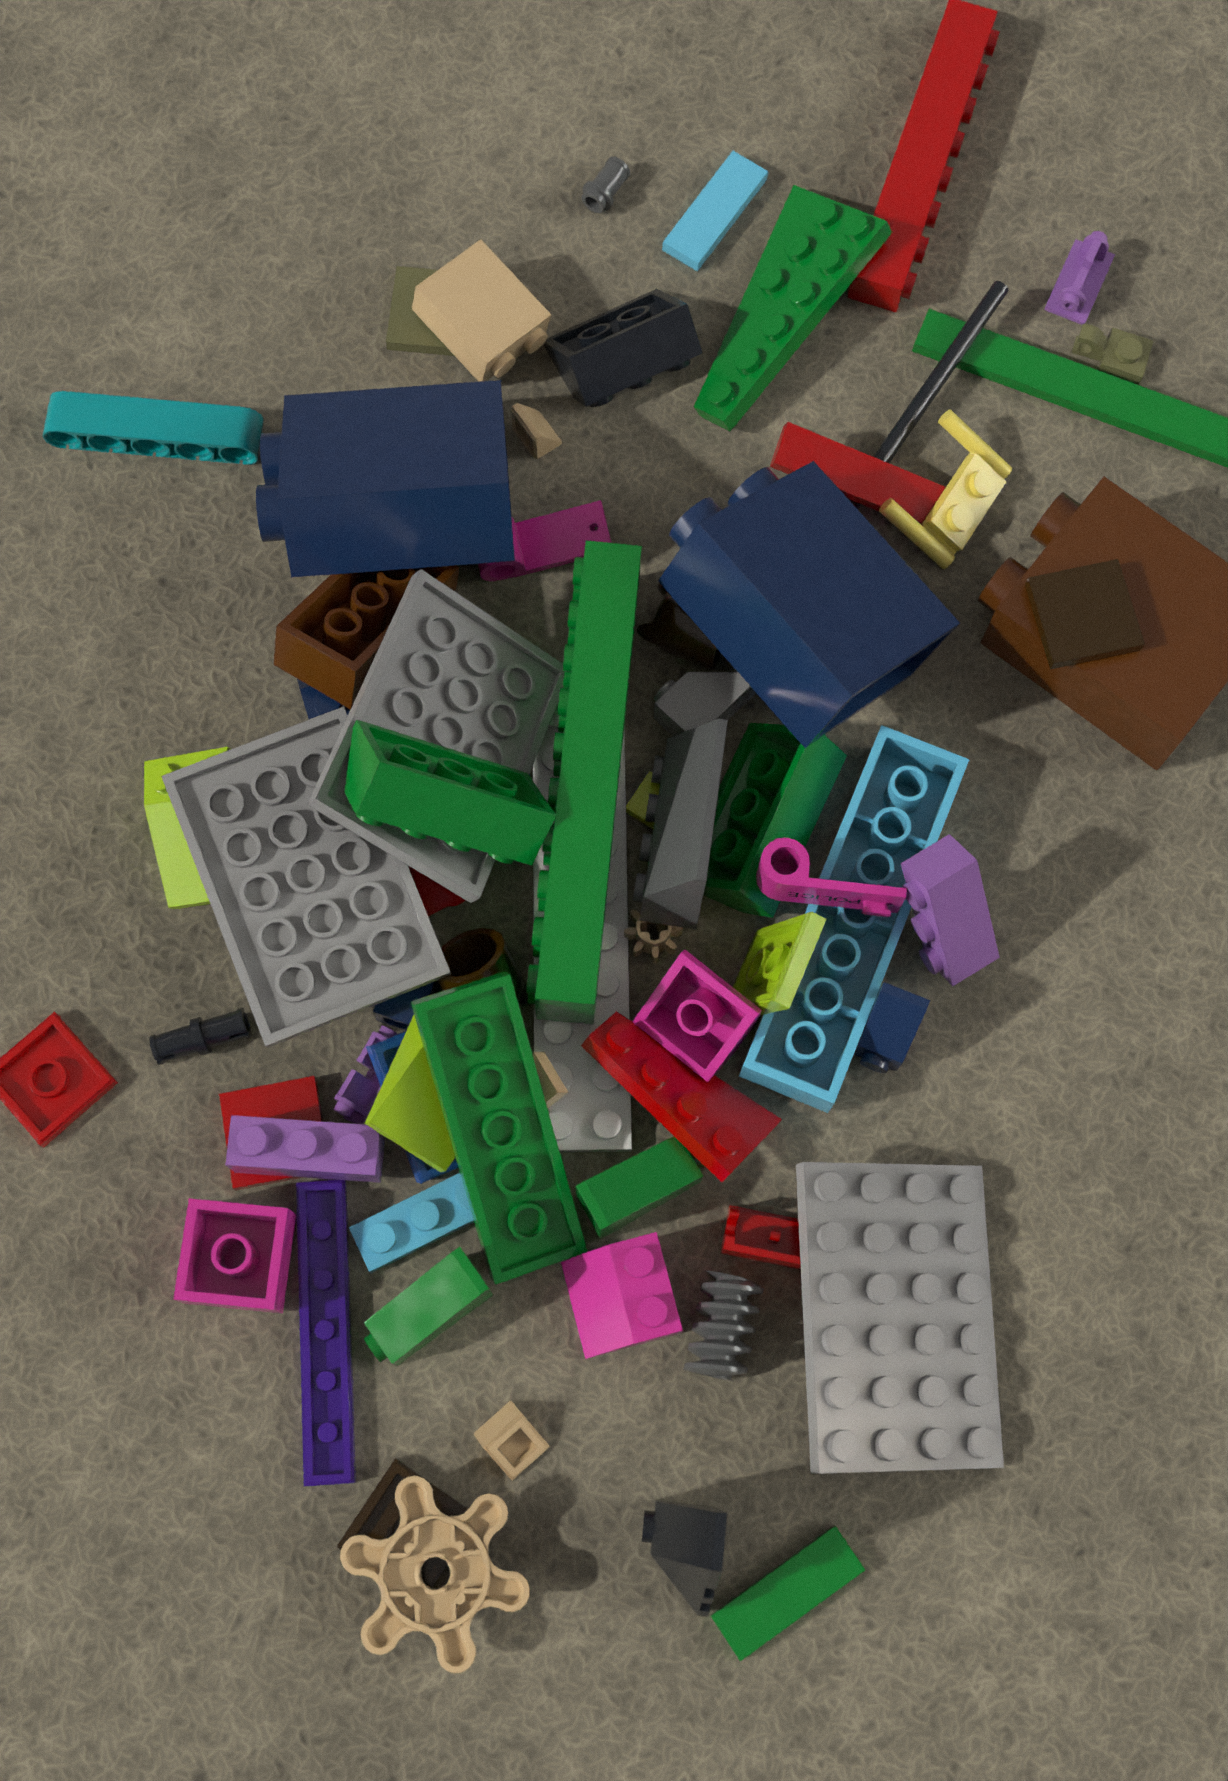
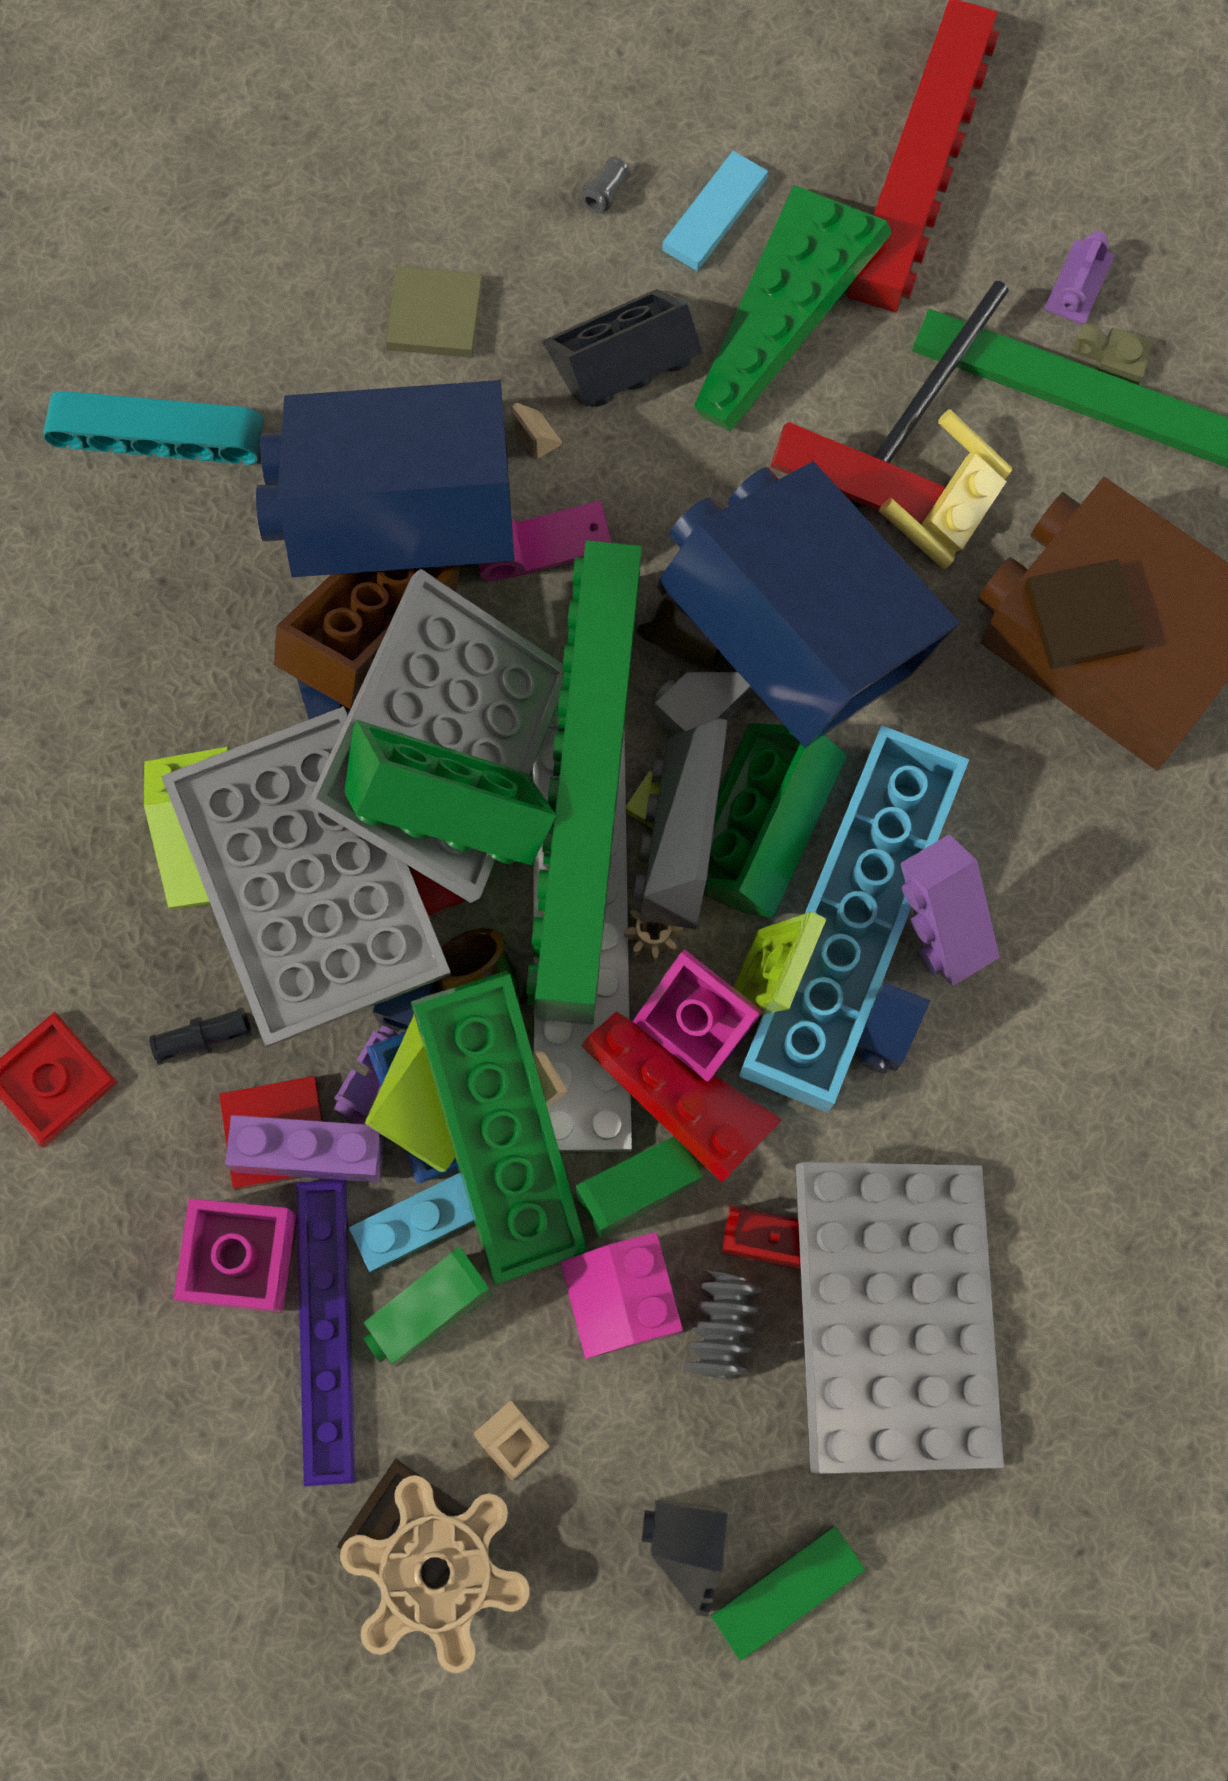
(481, 312): tan brick -> none
(785, 877): dark pink door -> none

